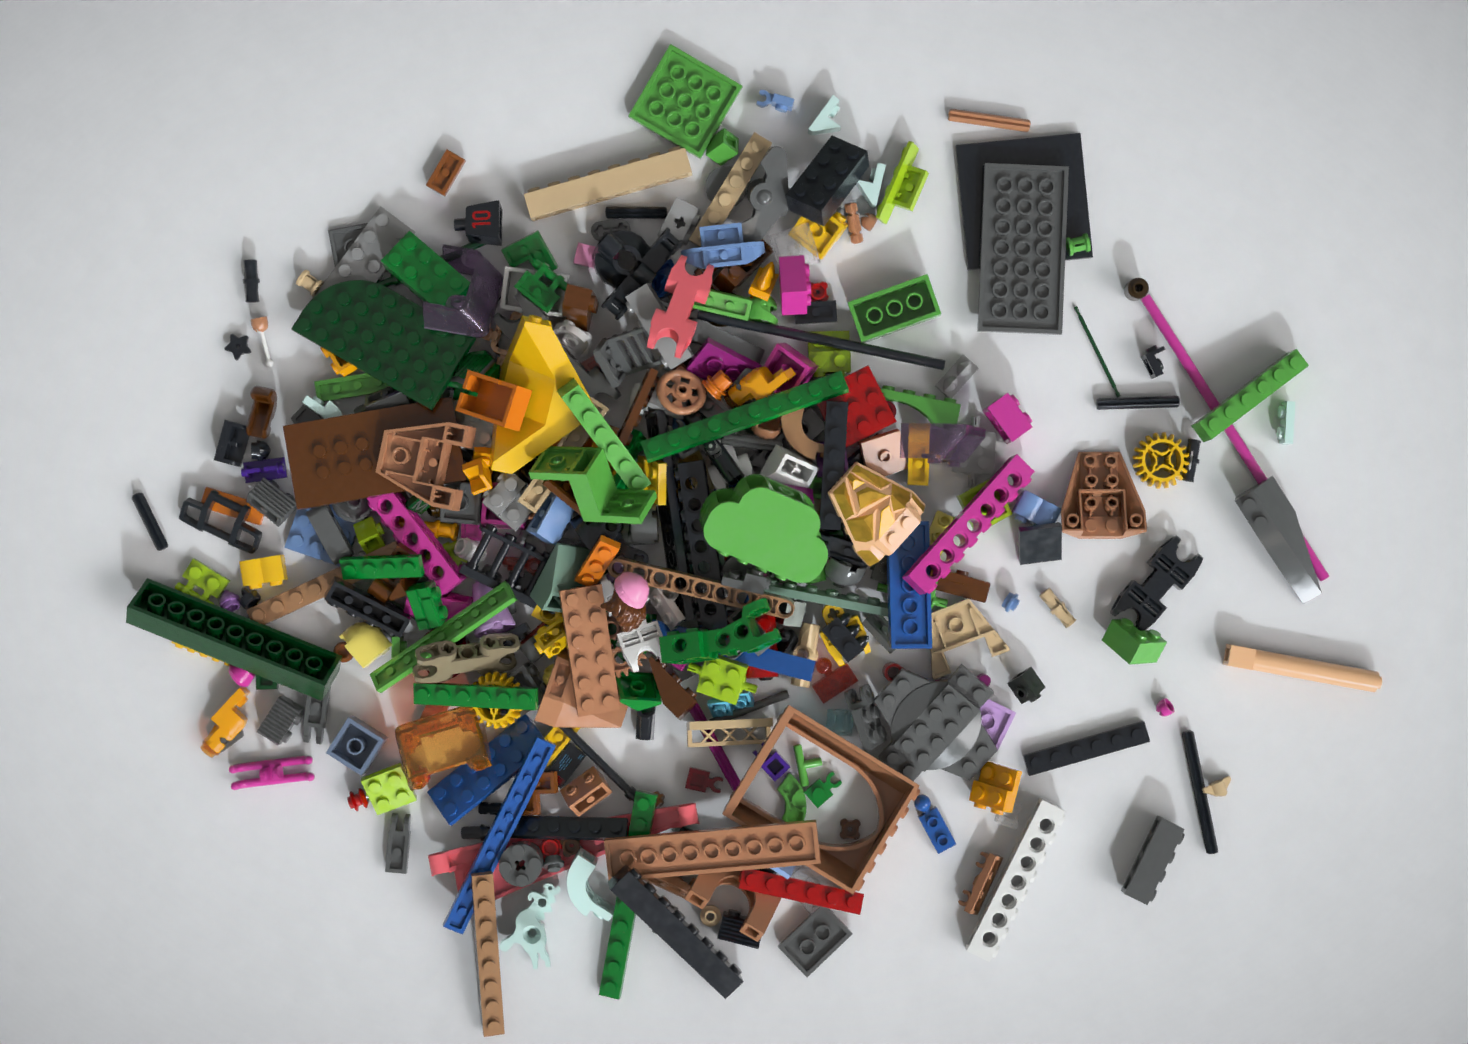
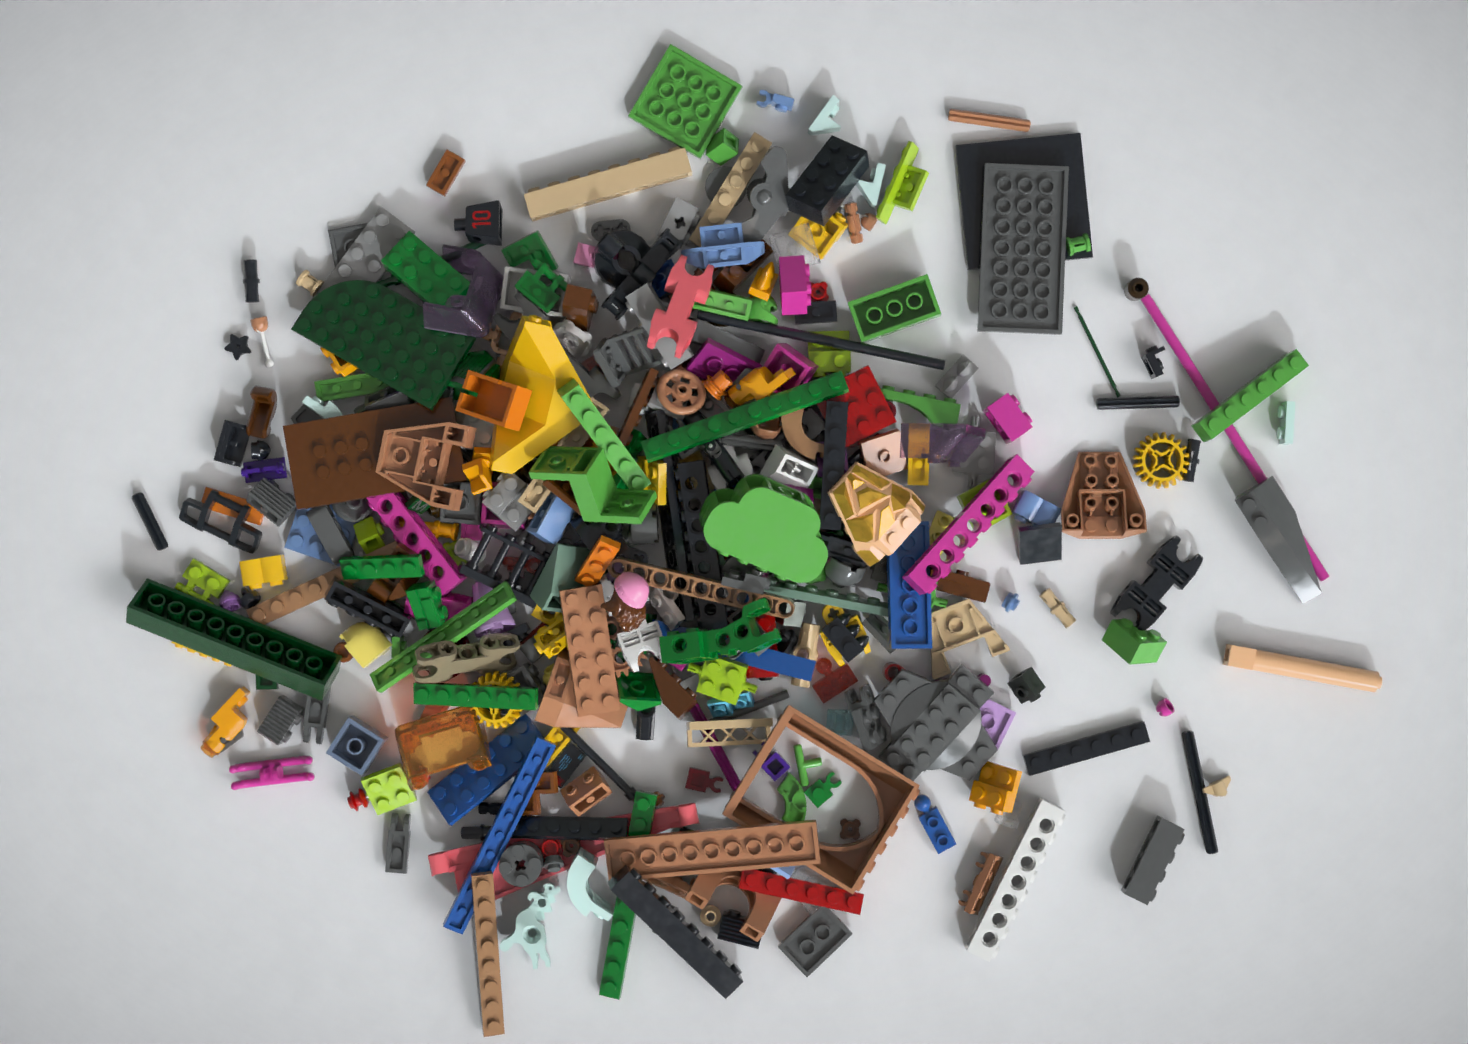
(240, 676): dark pink cone -> none
(630, 212): black axle -> none

